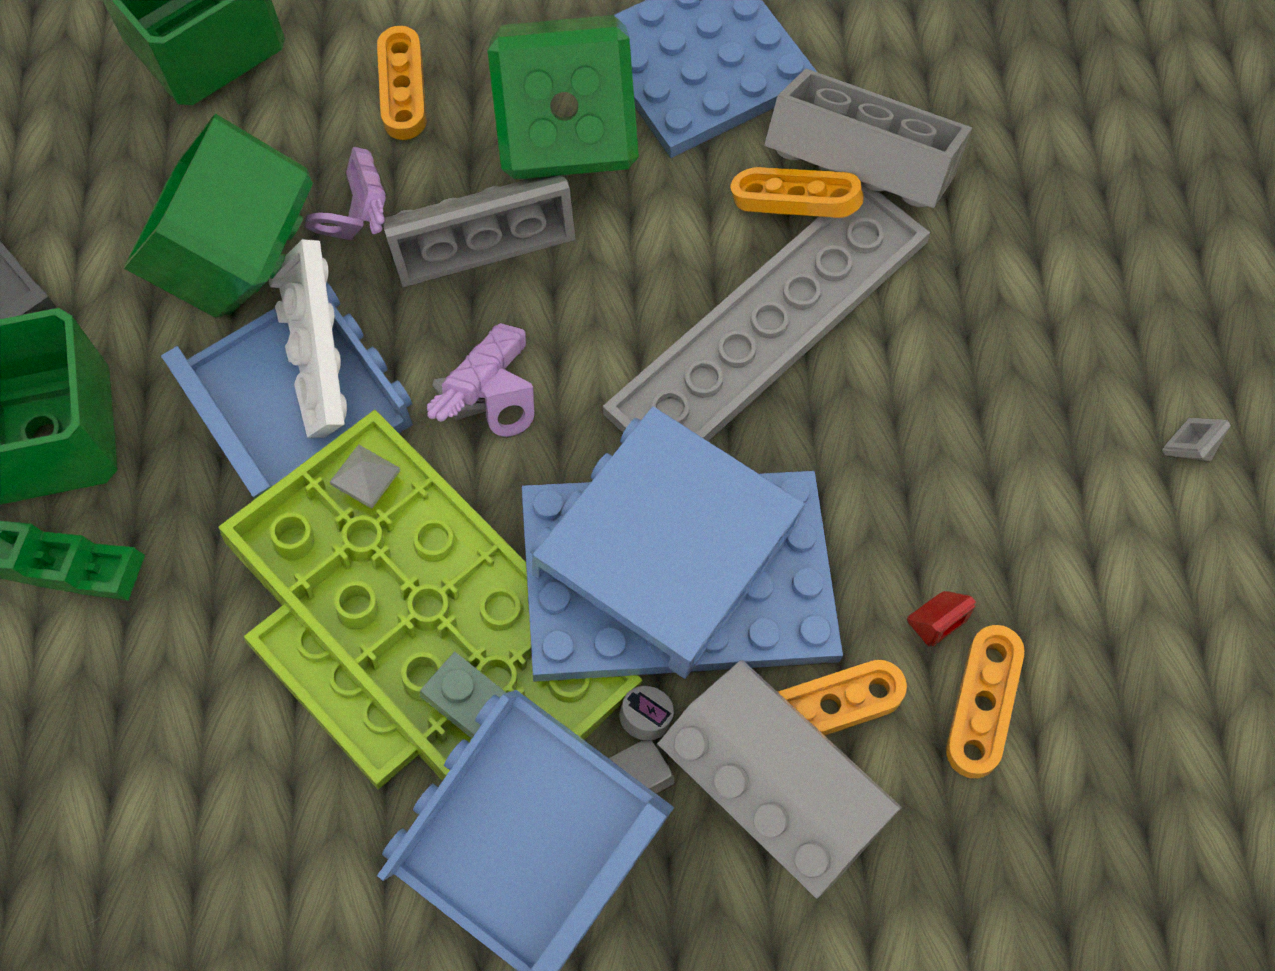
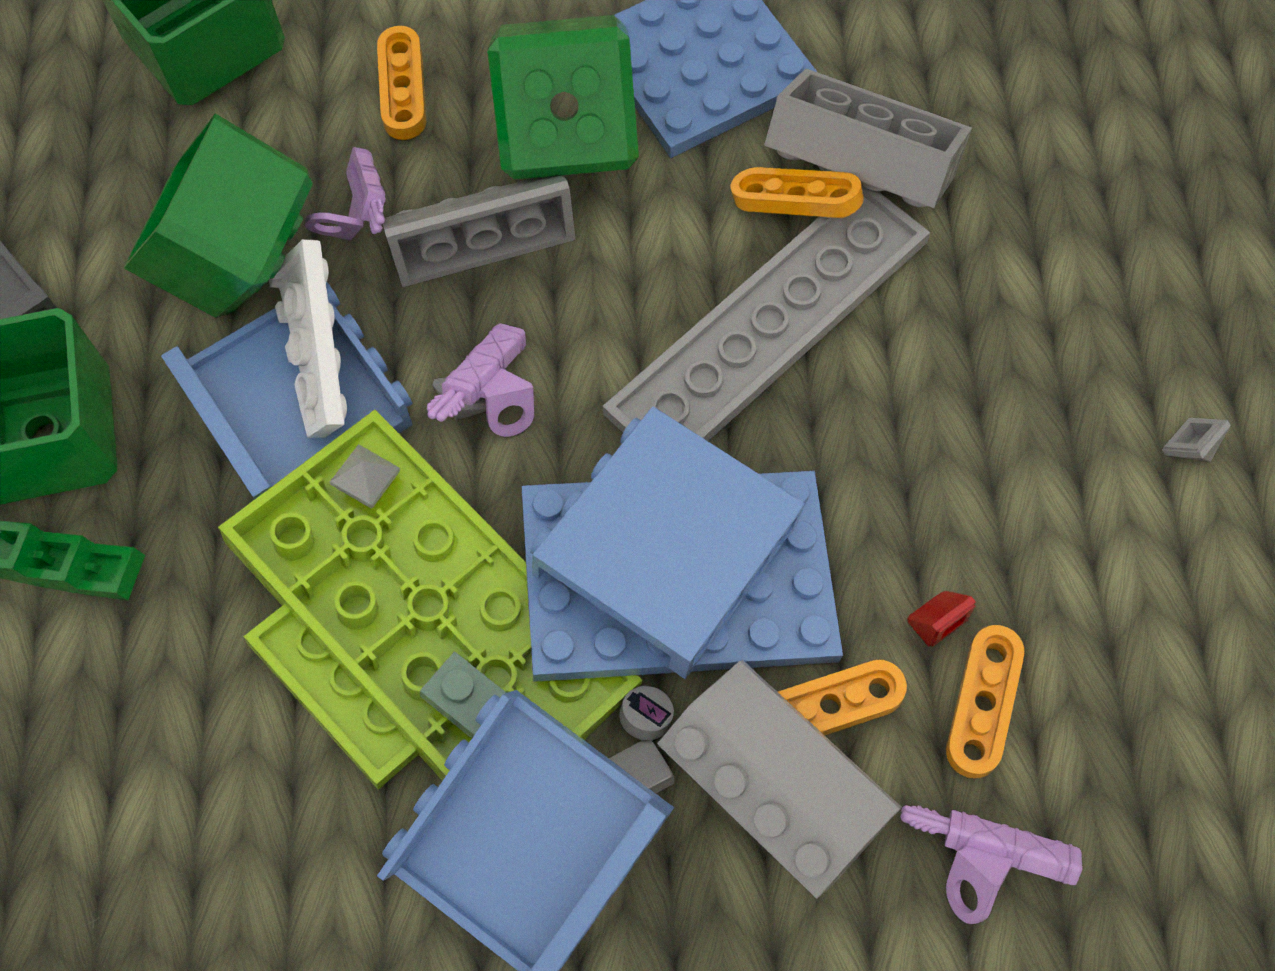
(988, 853): none -> lavender piece

